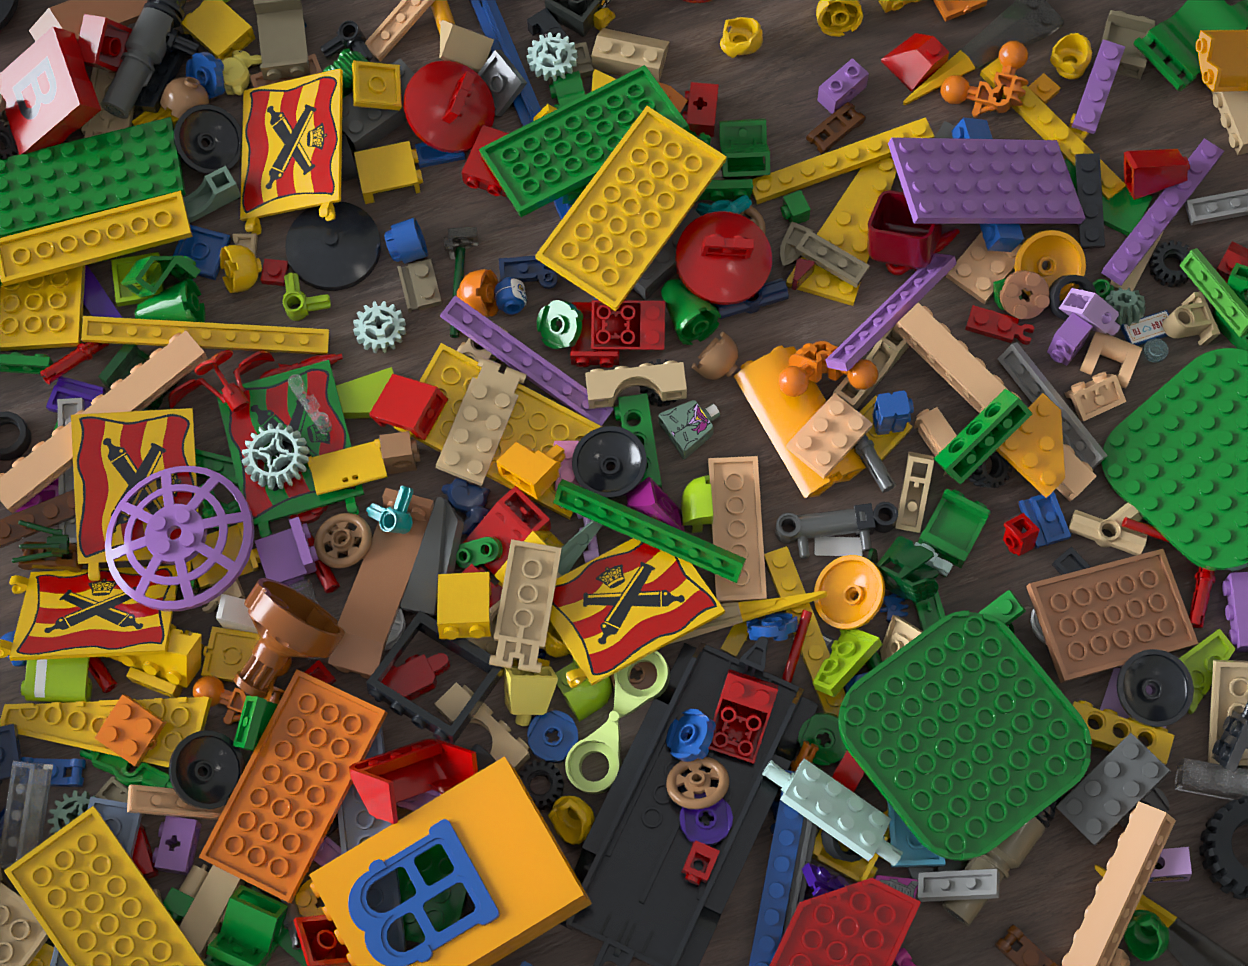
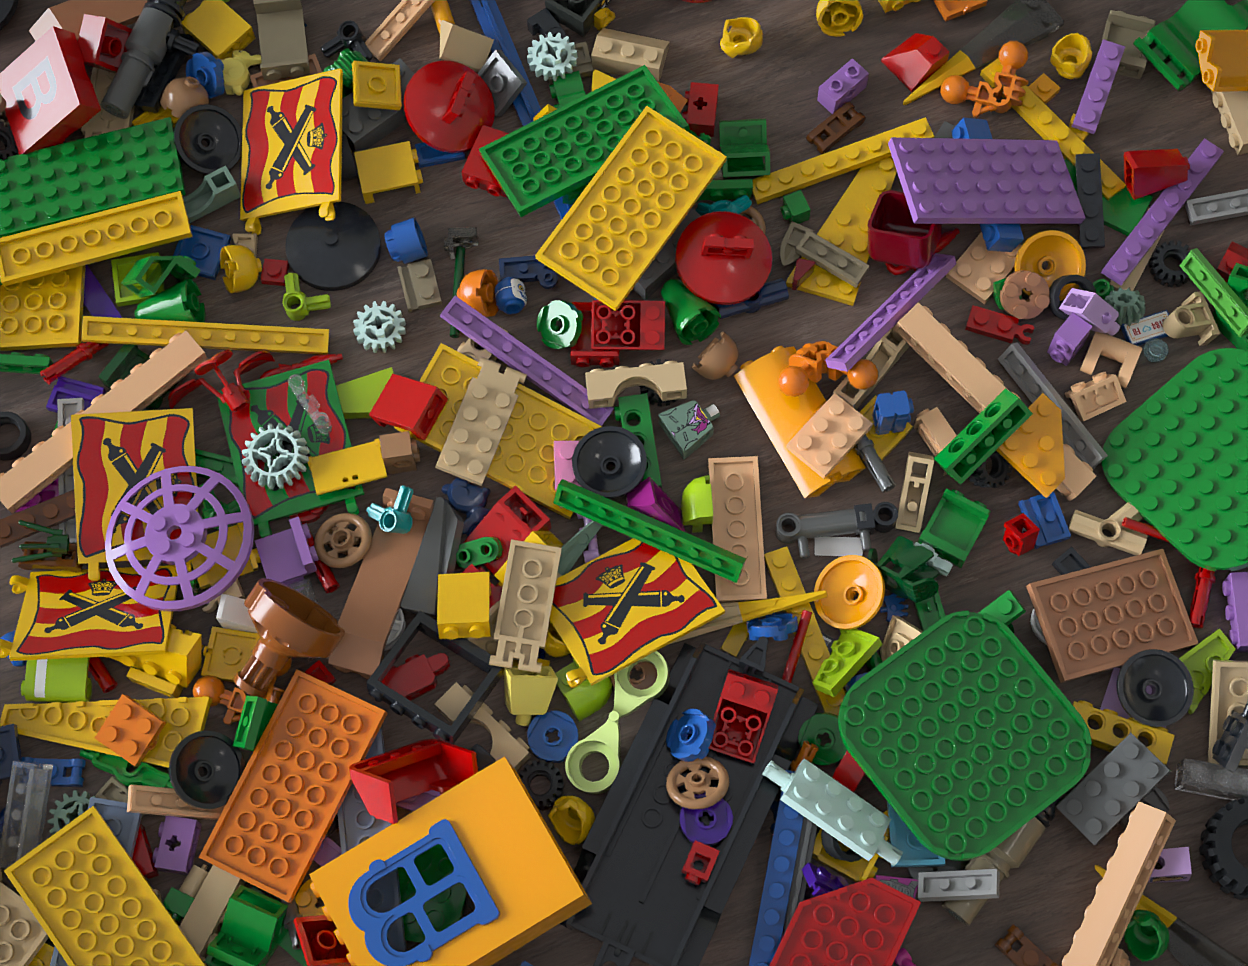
(529, 469): light orange hinge -> none

